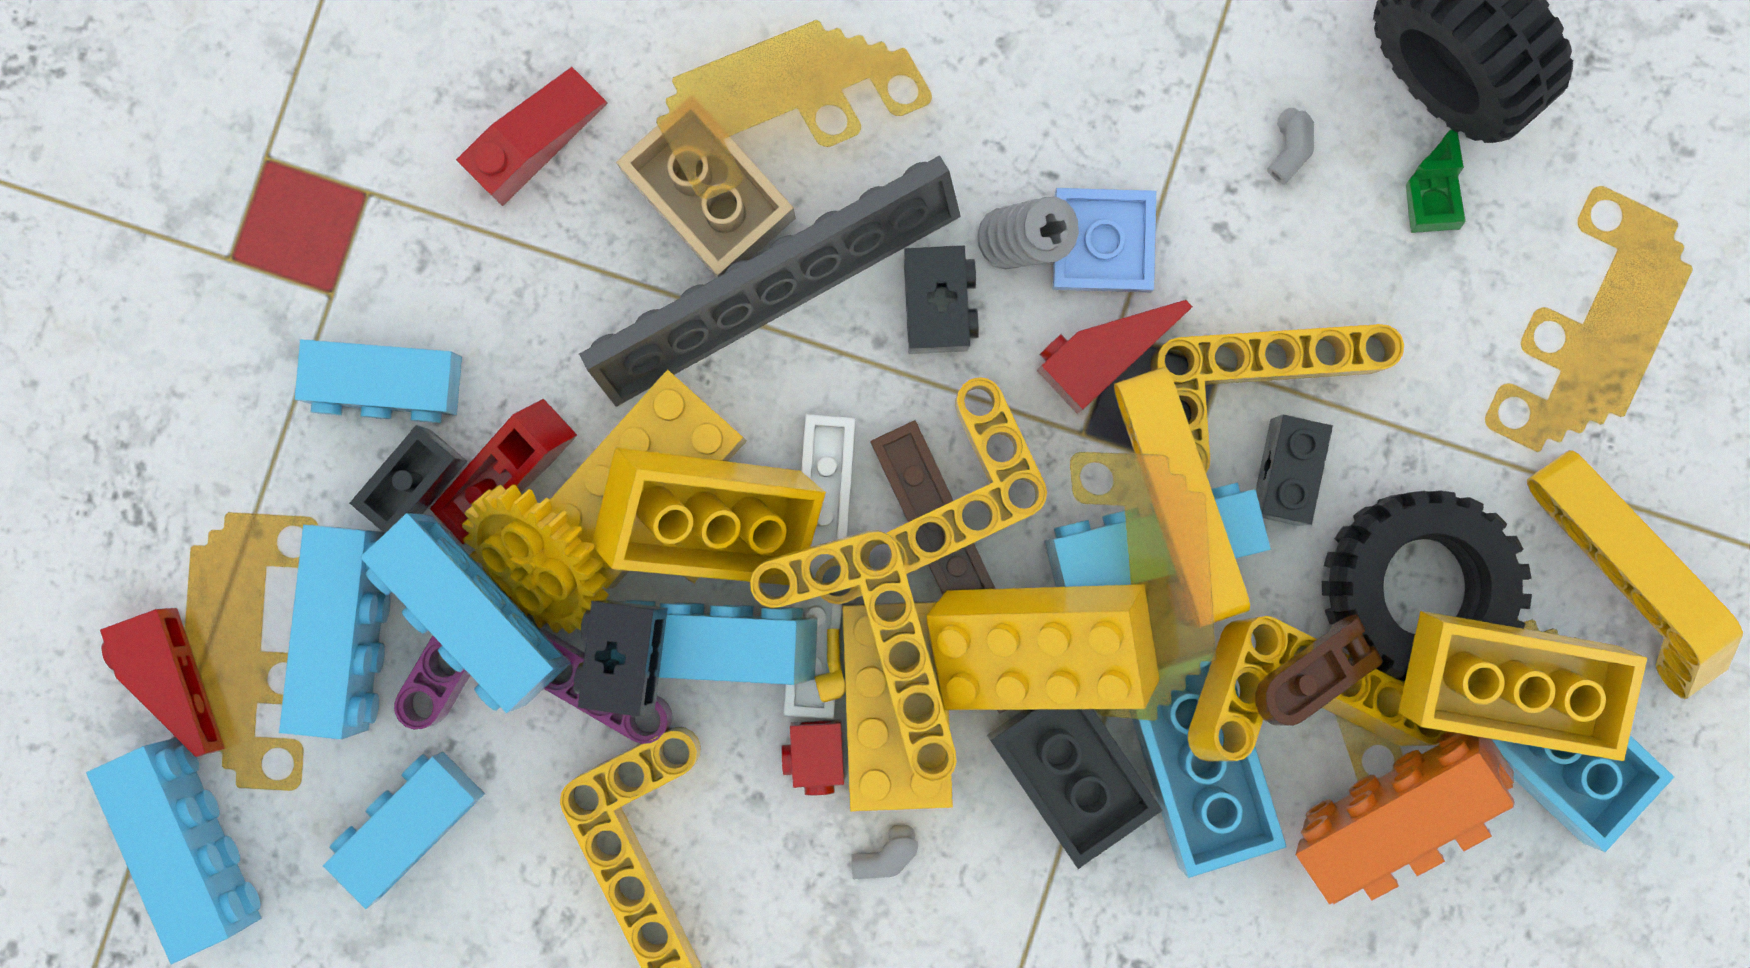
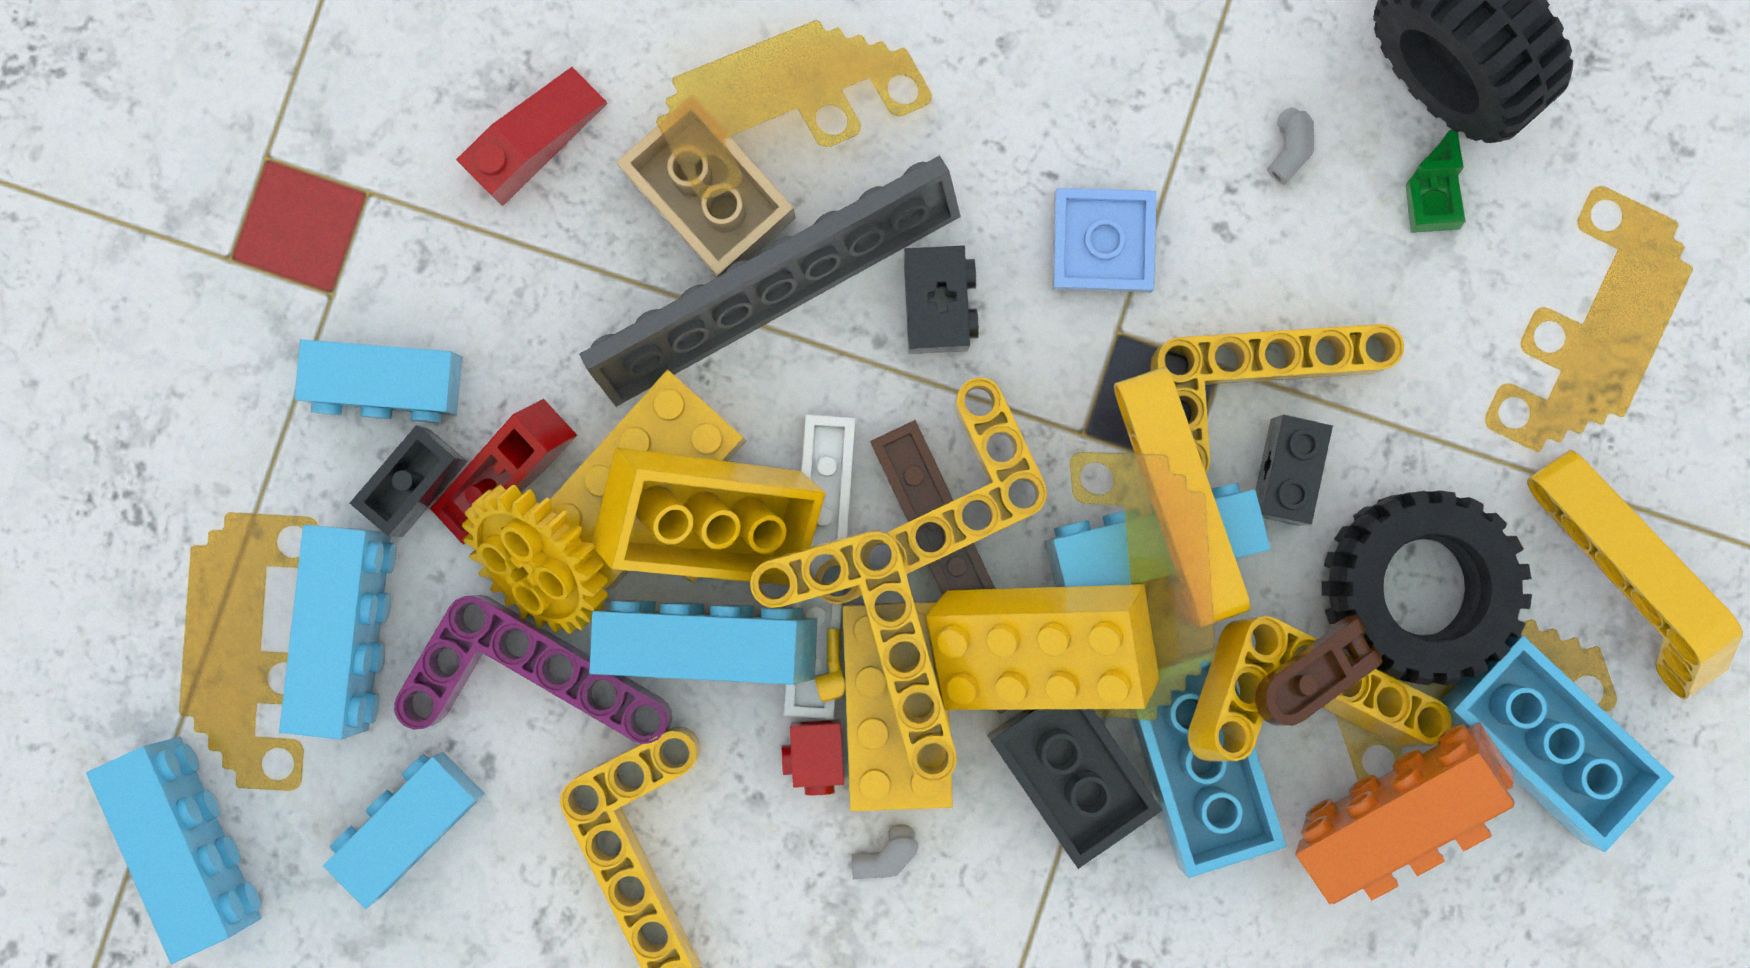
(159, 669): red slope -> none
(464, 612): medium azure brick -> none
(639, 635): black brick -> none
(1028, 233): light grey piece -> none
(1100, 354): red slope -> none
(1522, 686): yellow brick -> none

